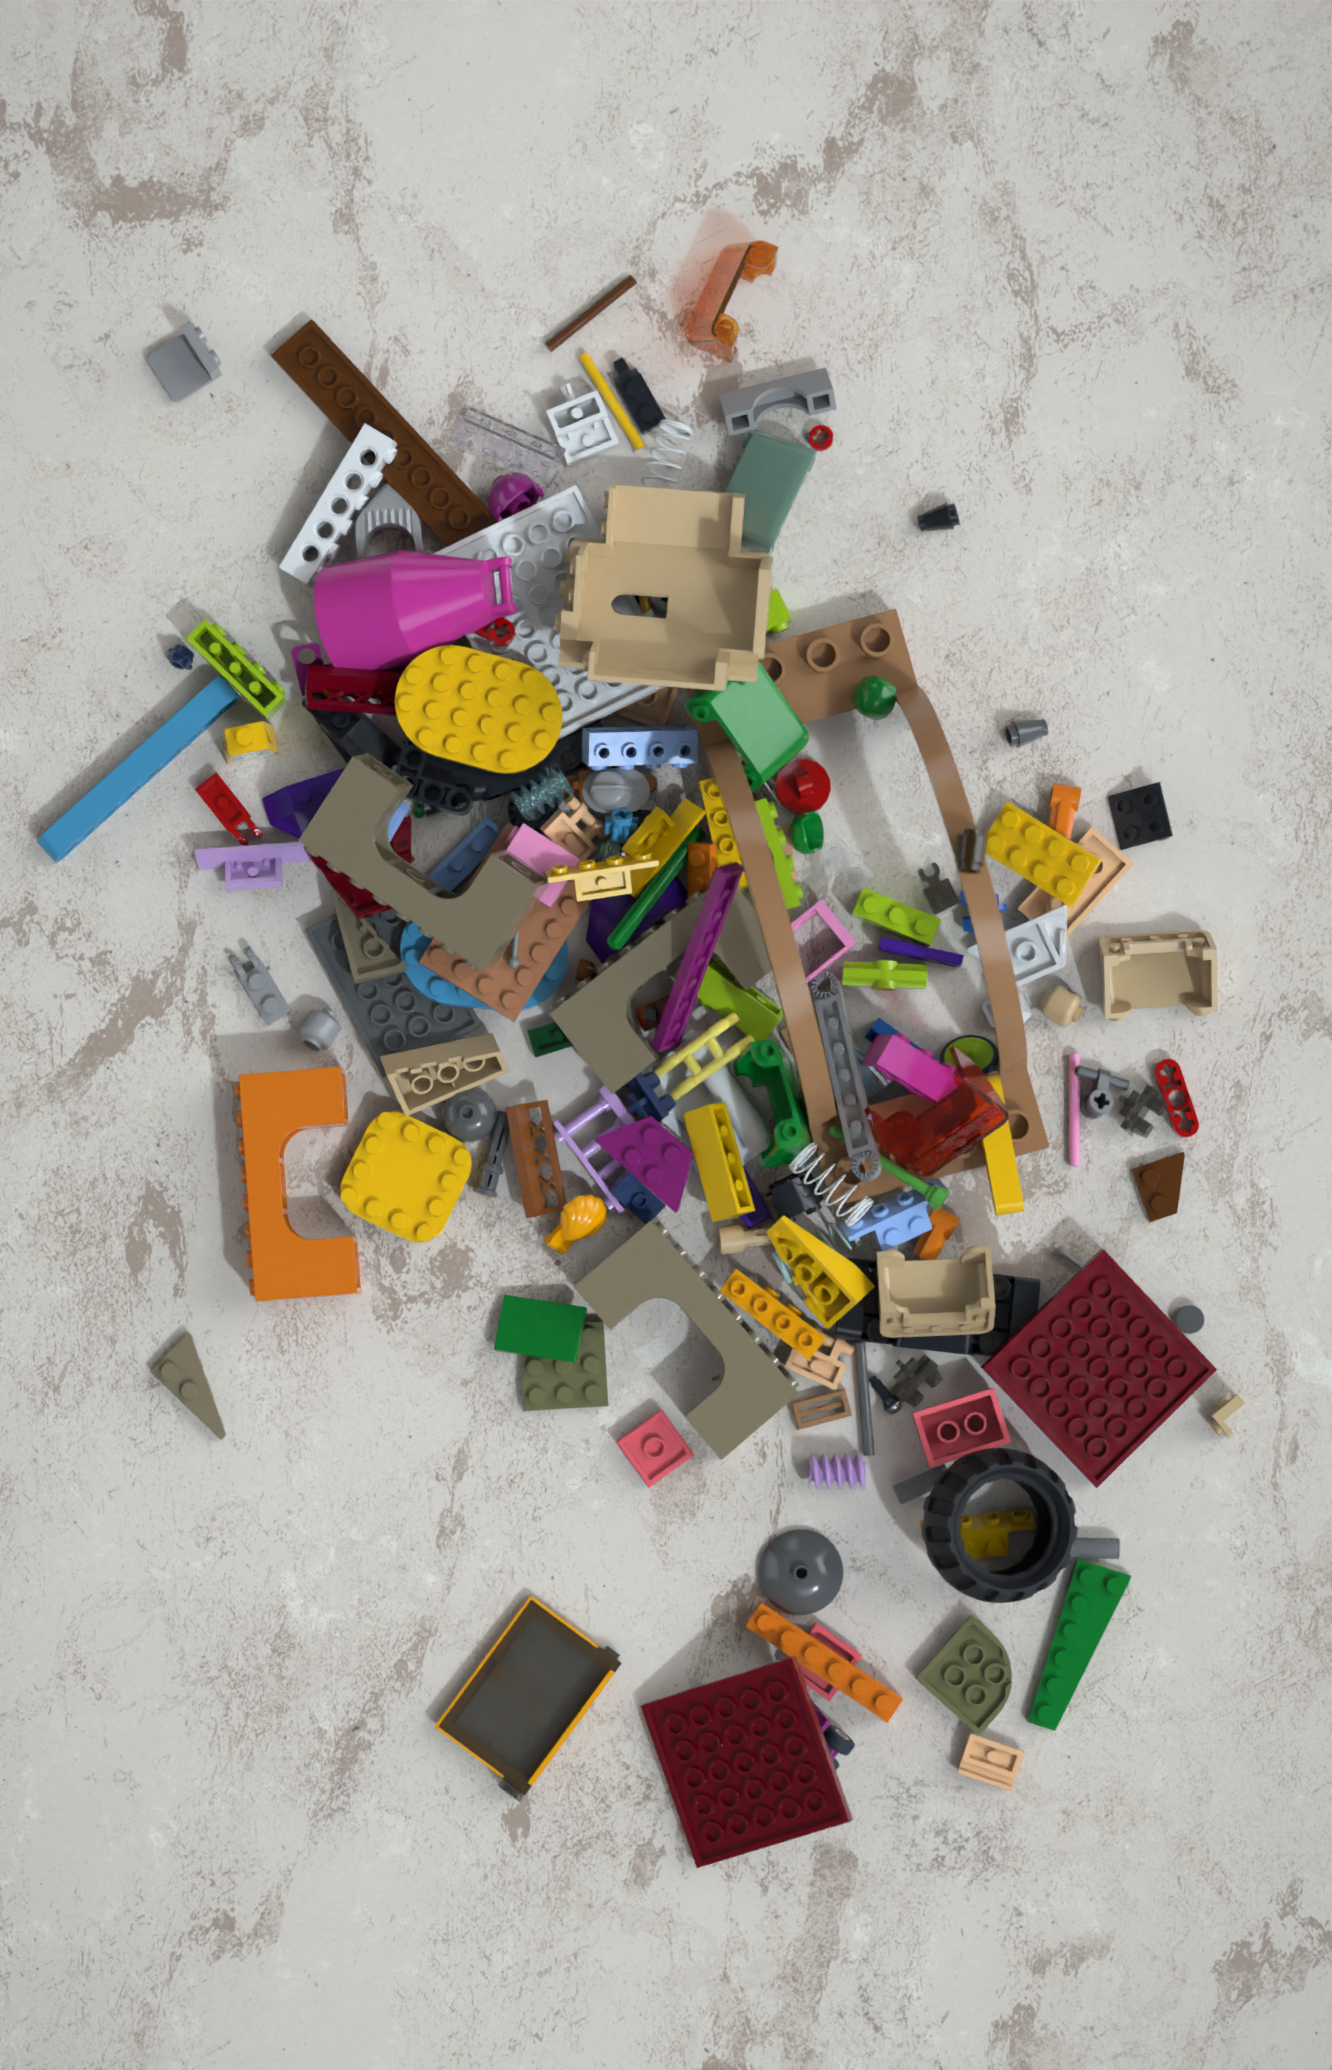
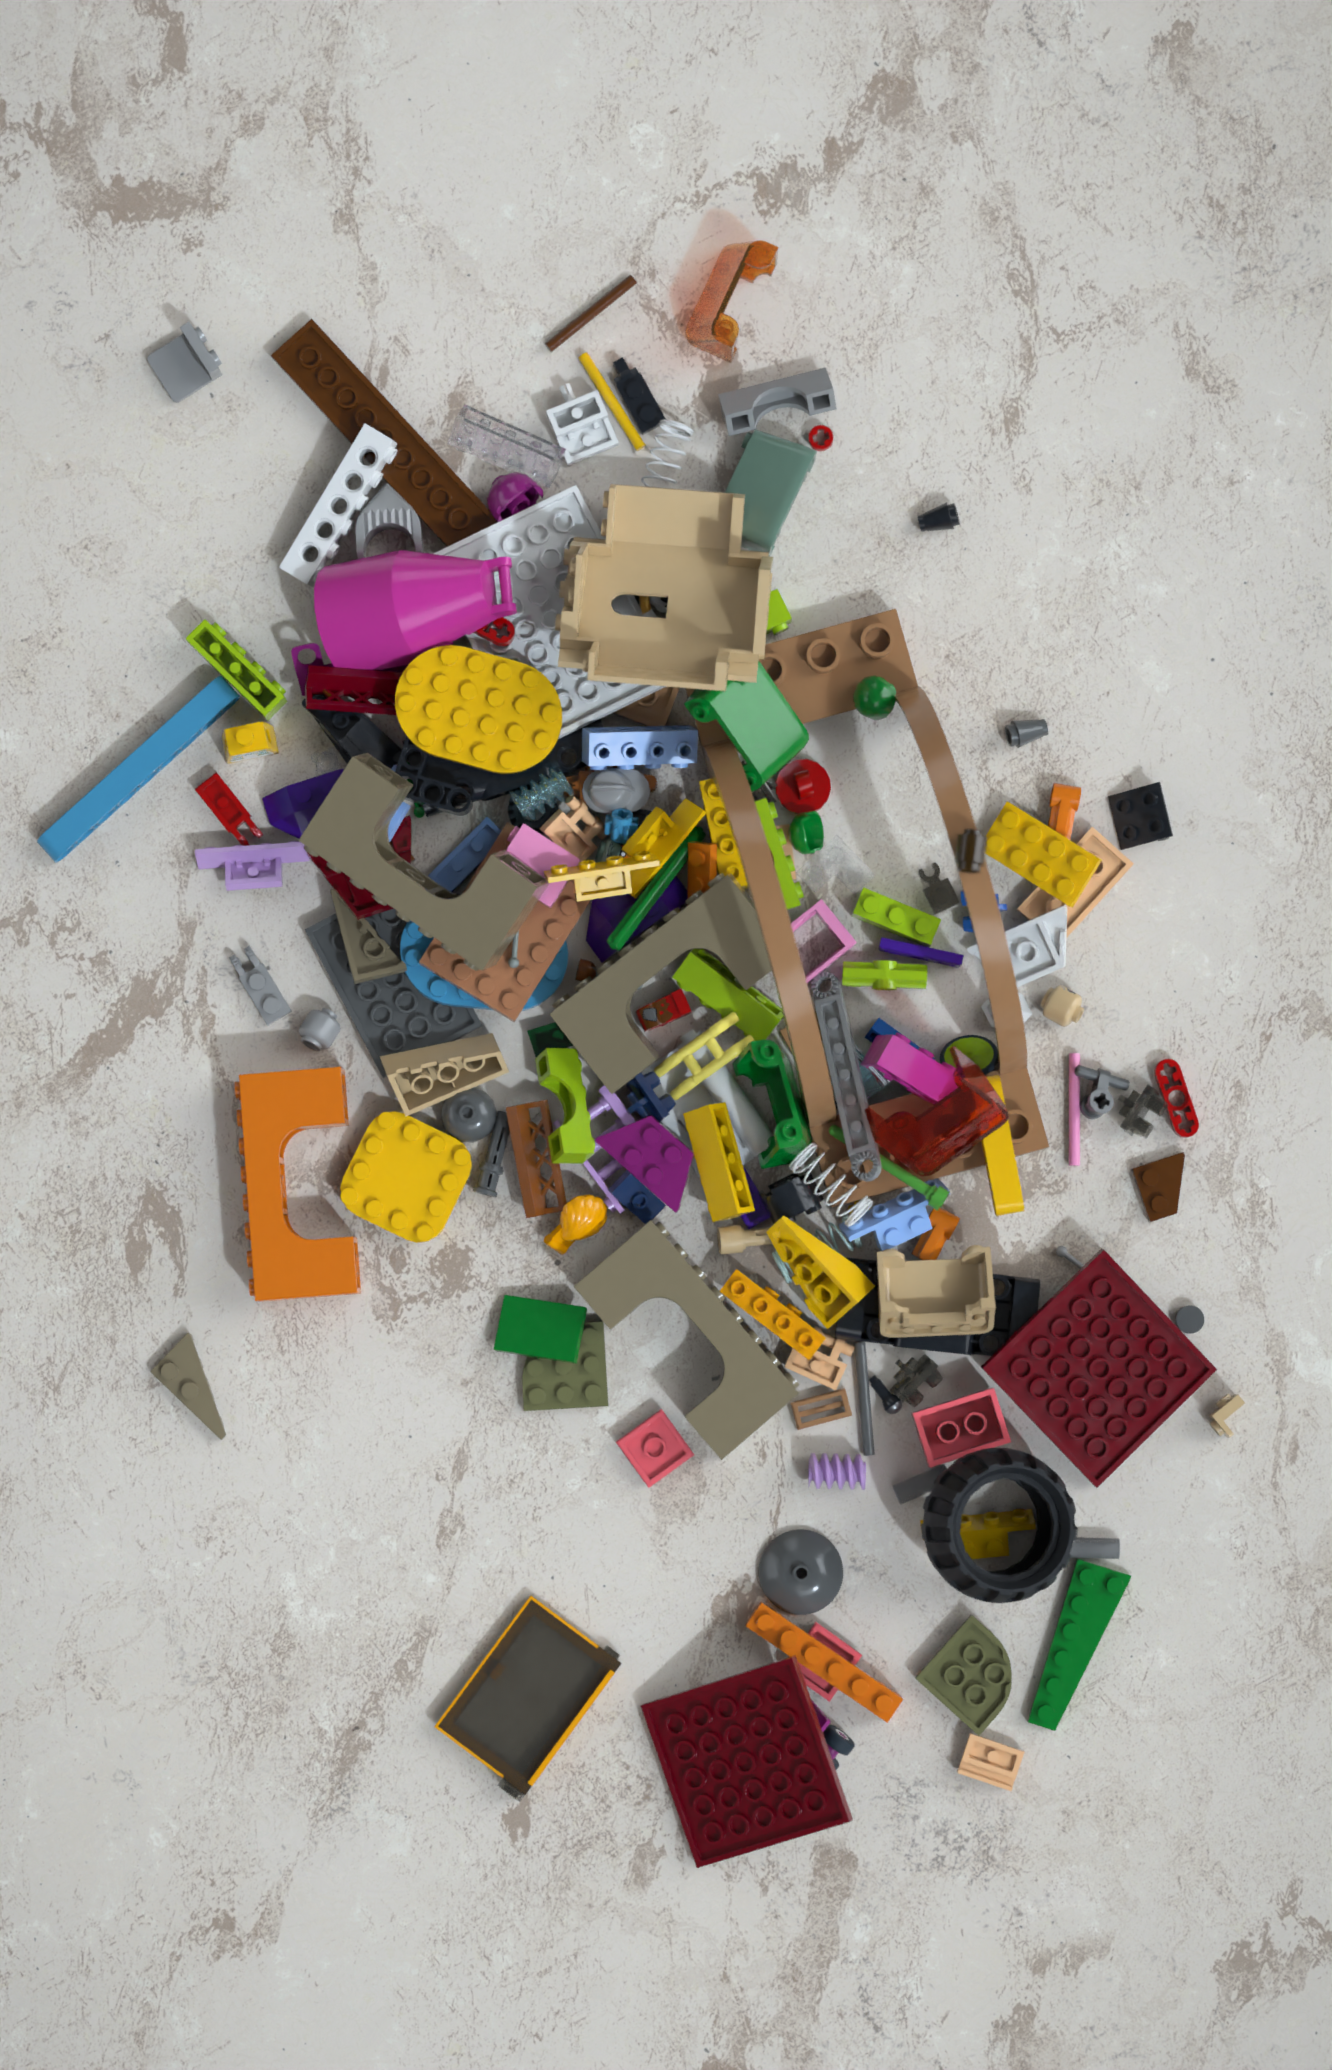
(180, 657): dark blue plate -> none
(561, 1073): none -> lime arch
(697, 956): magenta plate -> none
(1158, 972): tan windscreen -> none

